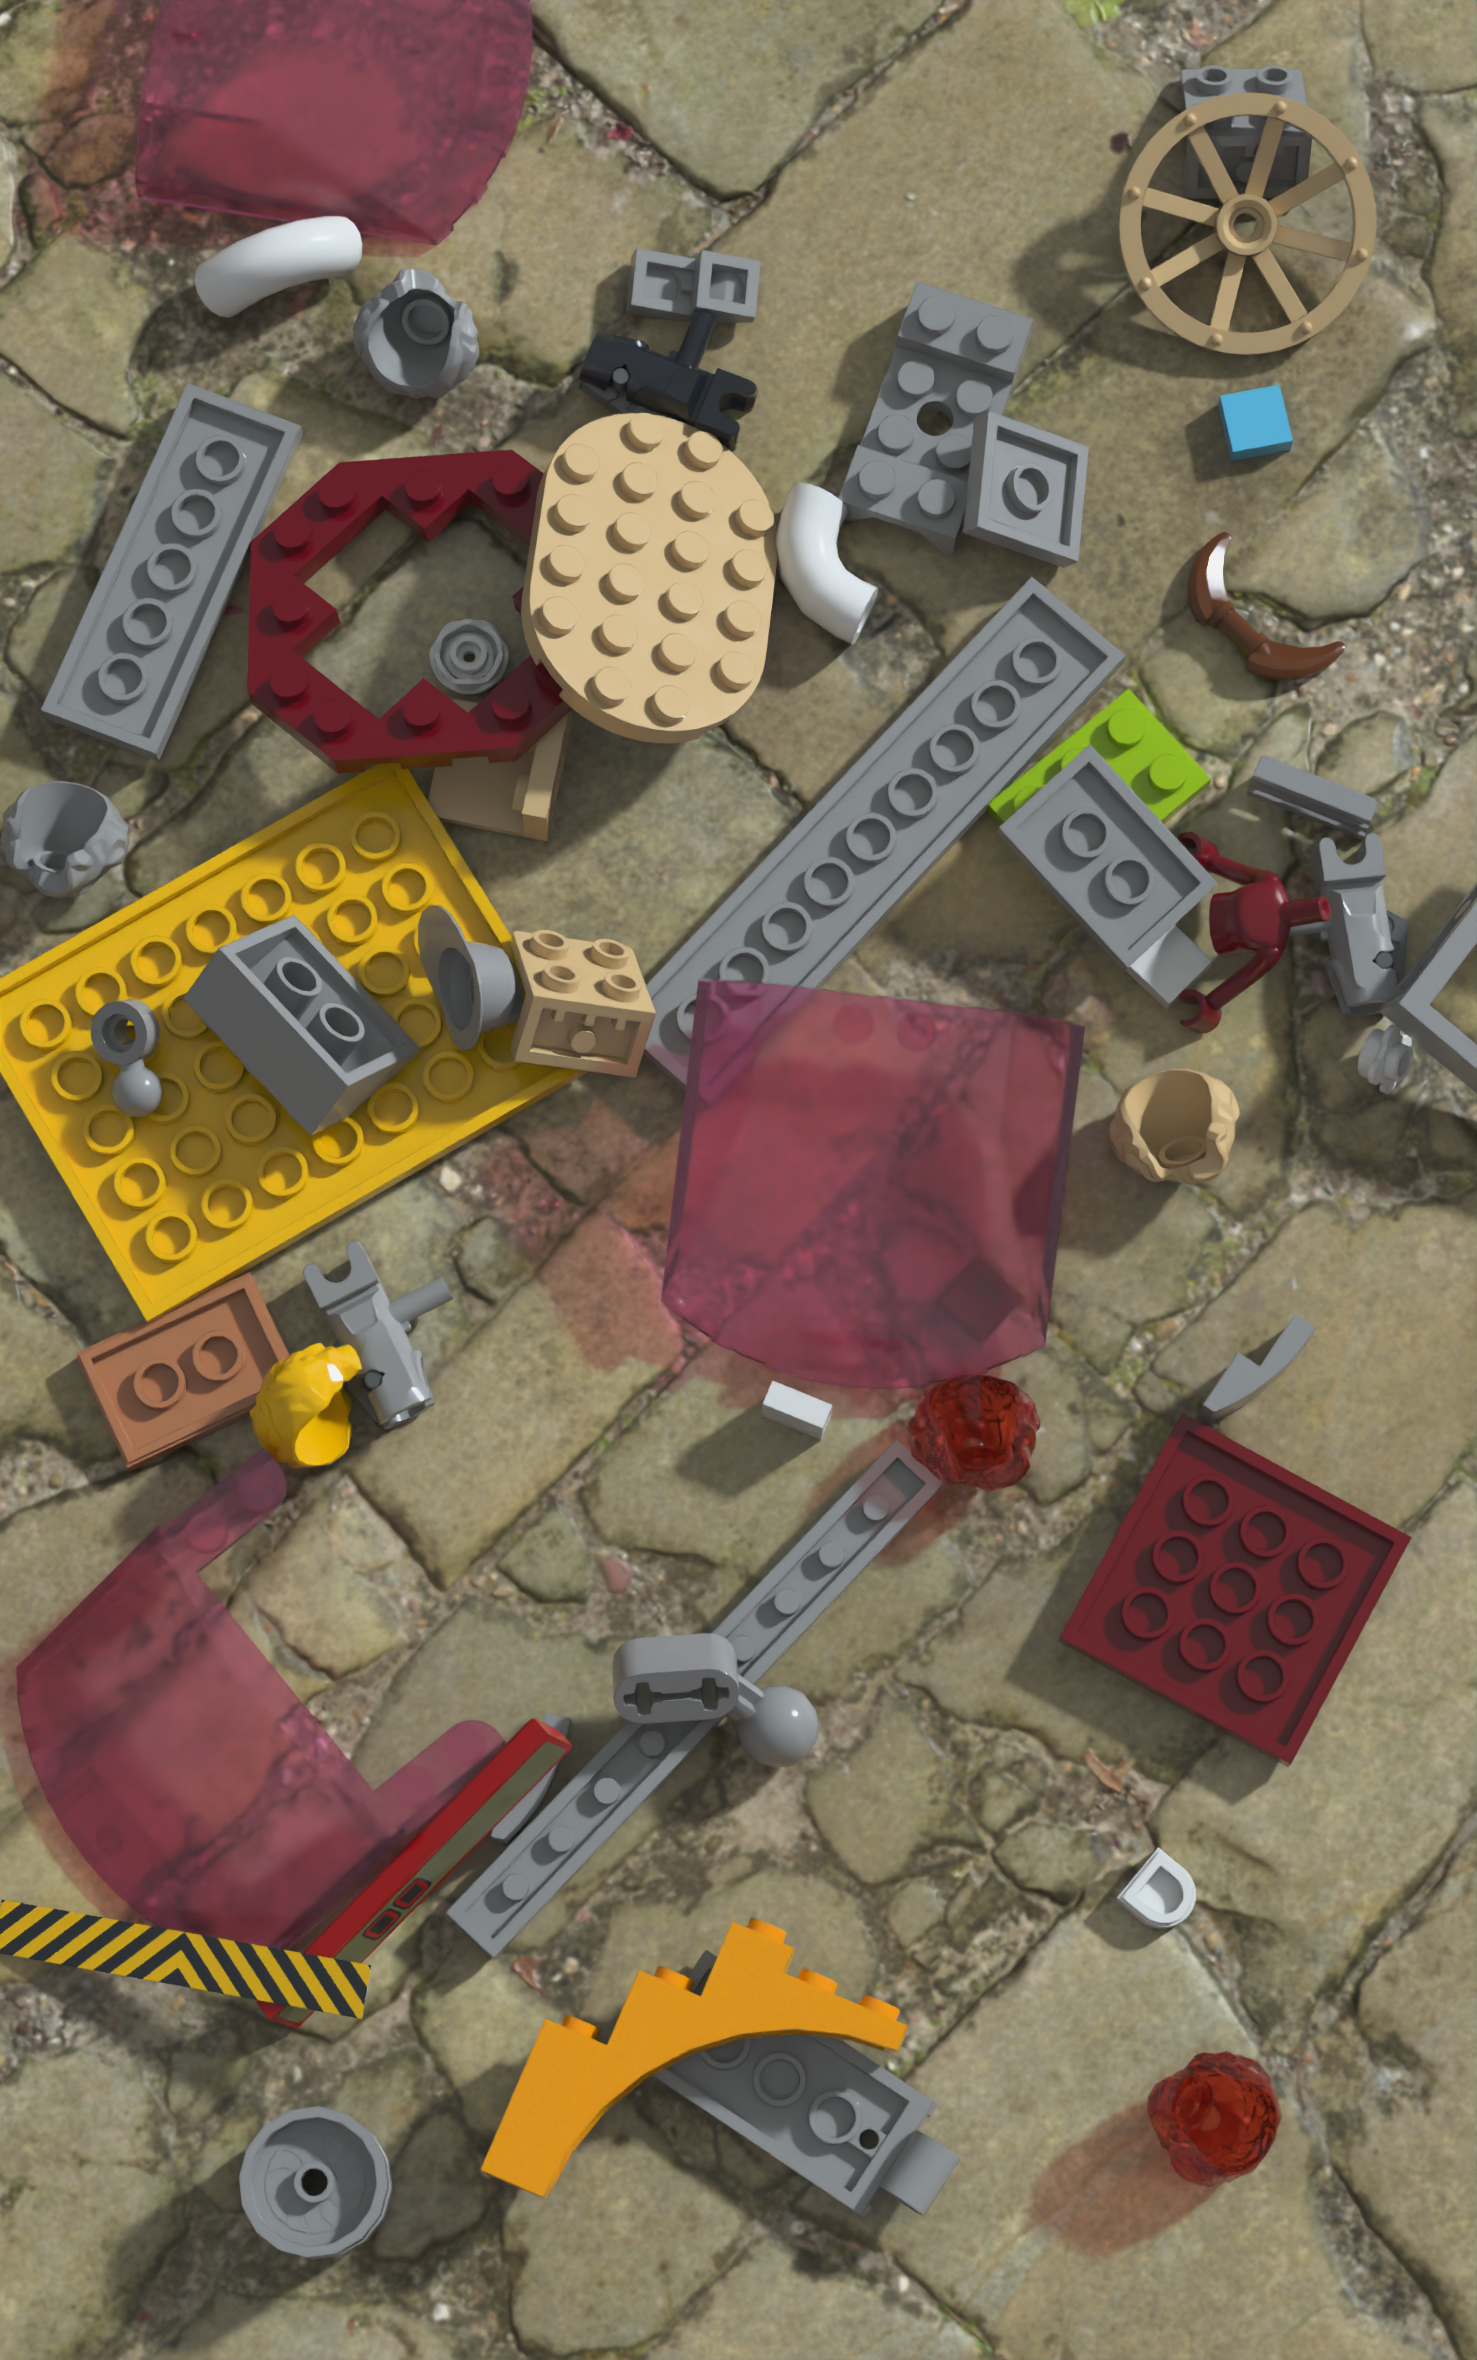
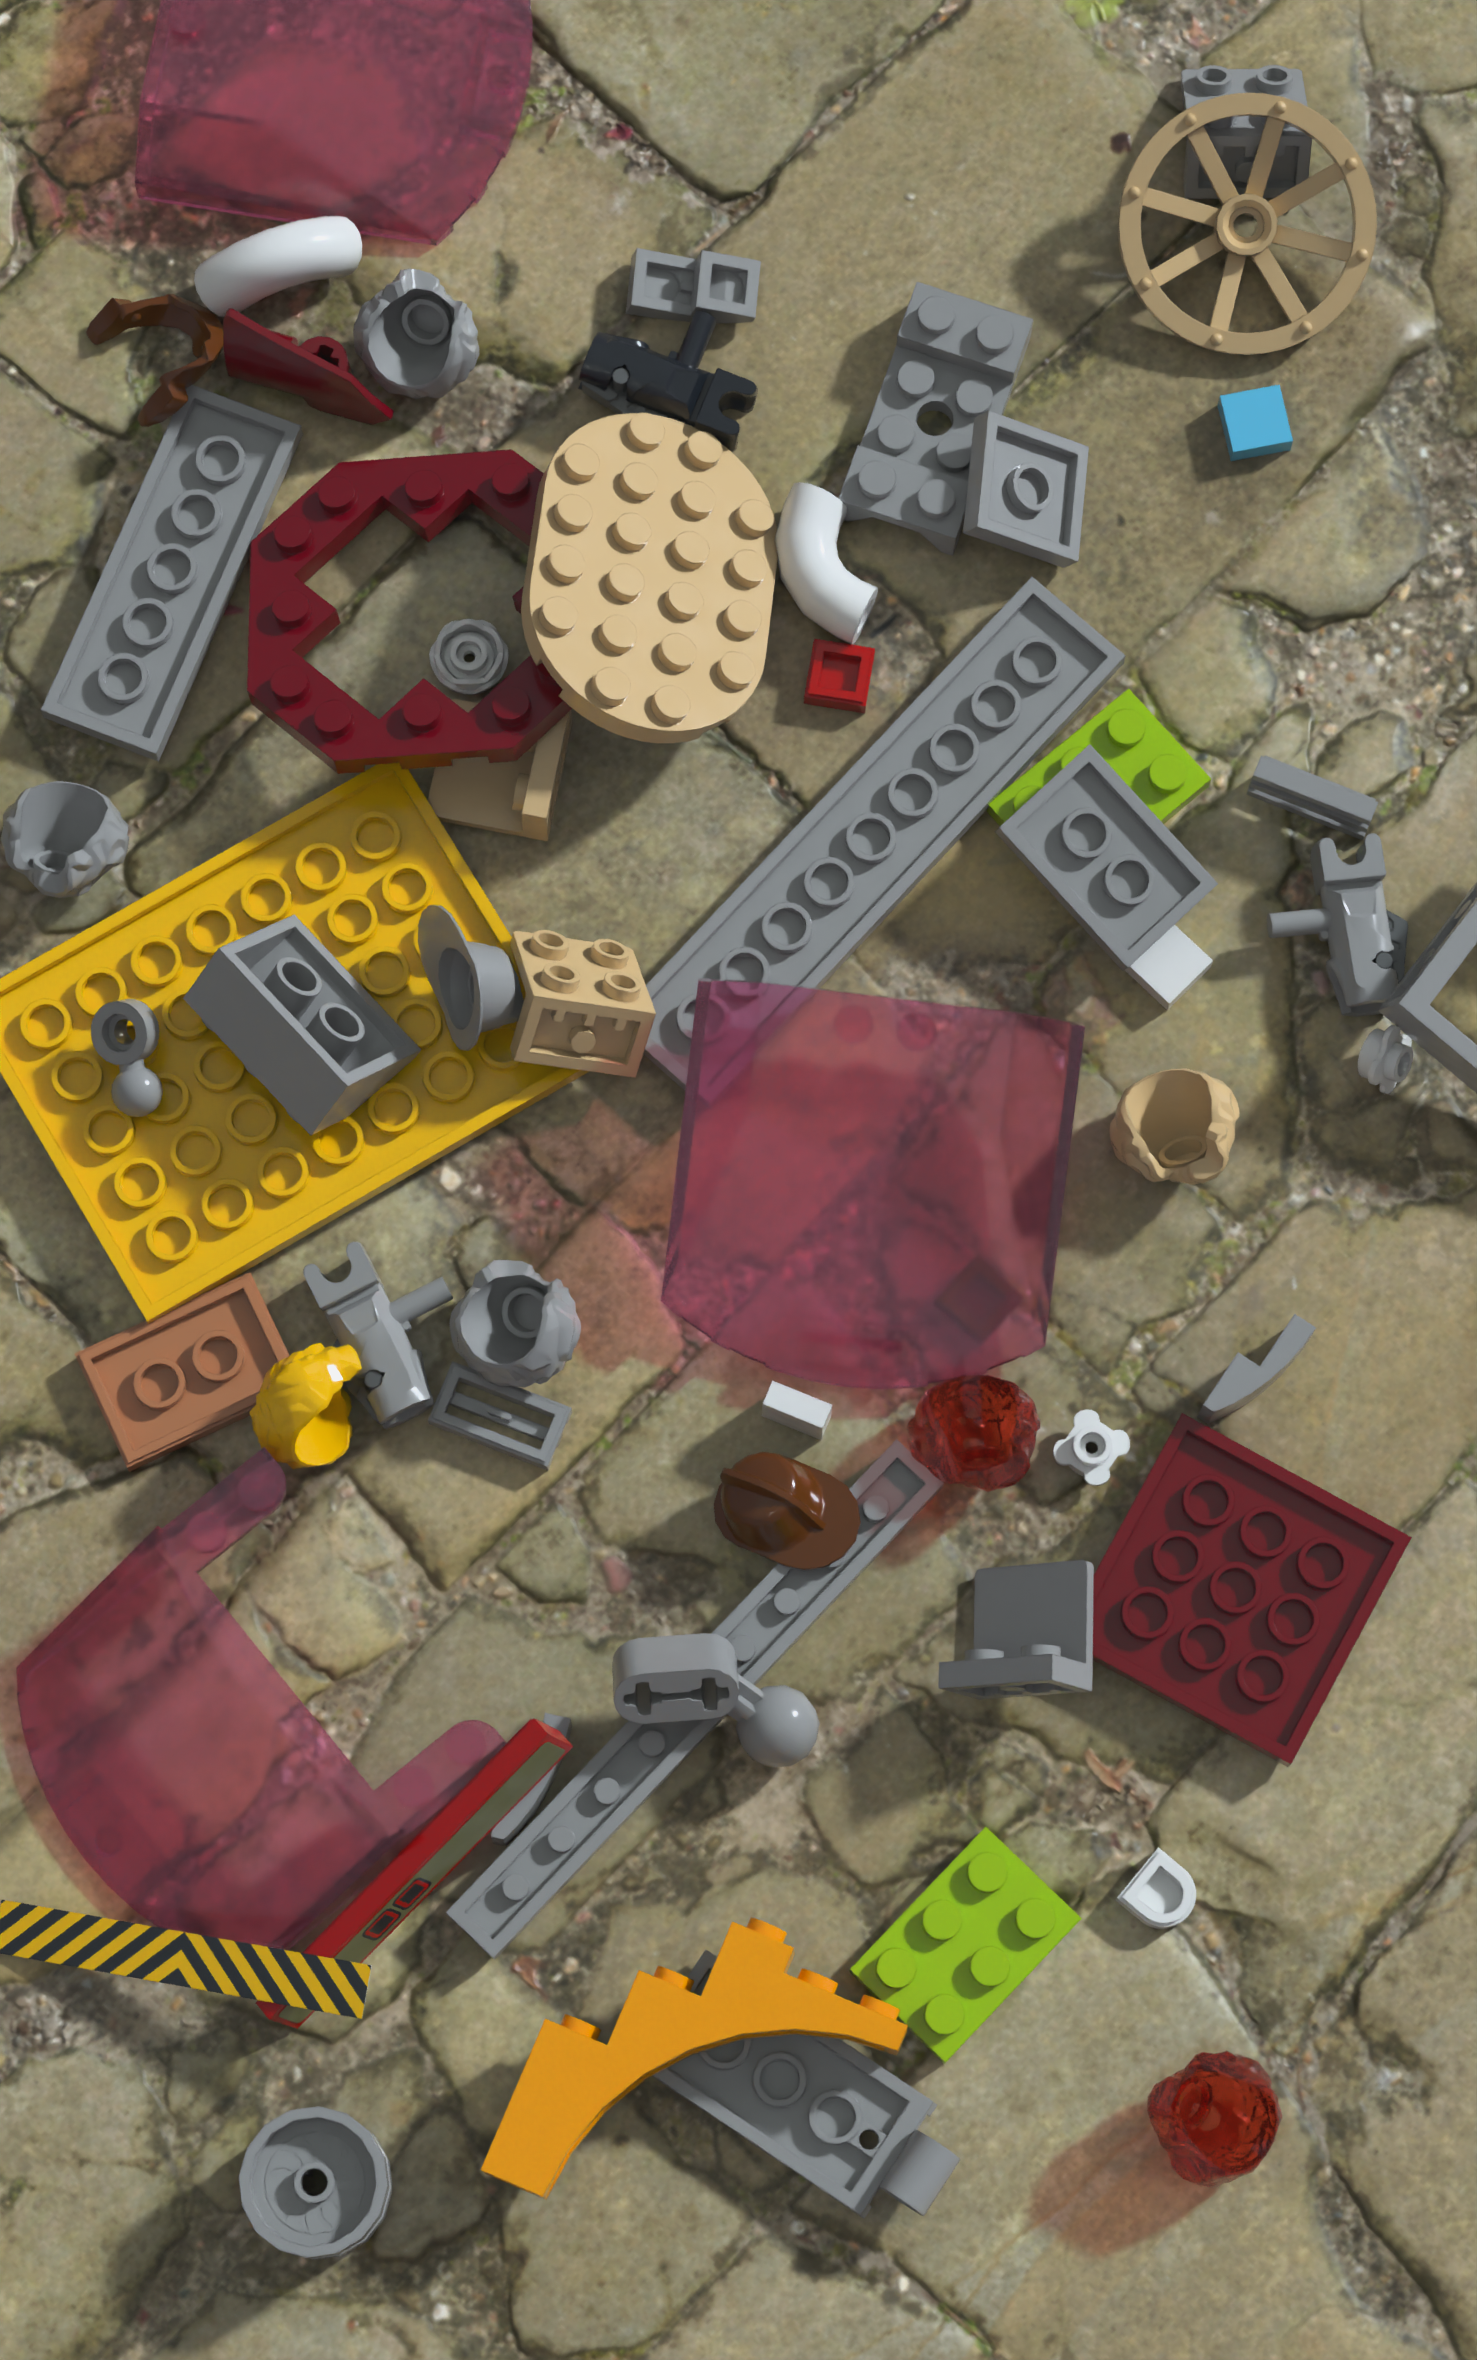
(171, 312): none -> reddish brown helmet
(313, 370): none -> dark red panel
(515, 1325): none -> light grey hair
(550, 1436): none -> light grey tile
(786, 1511): none -> reddish brown piece
(839, 676): none -> red tile
(965, 1944): none -> lime plate
(1028, 1633): none -> light grey bracket
(1092, 1466): none -> white plate
(1245, 921): dark red piece -> none
(1264, 657): reddish brown piece -> none

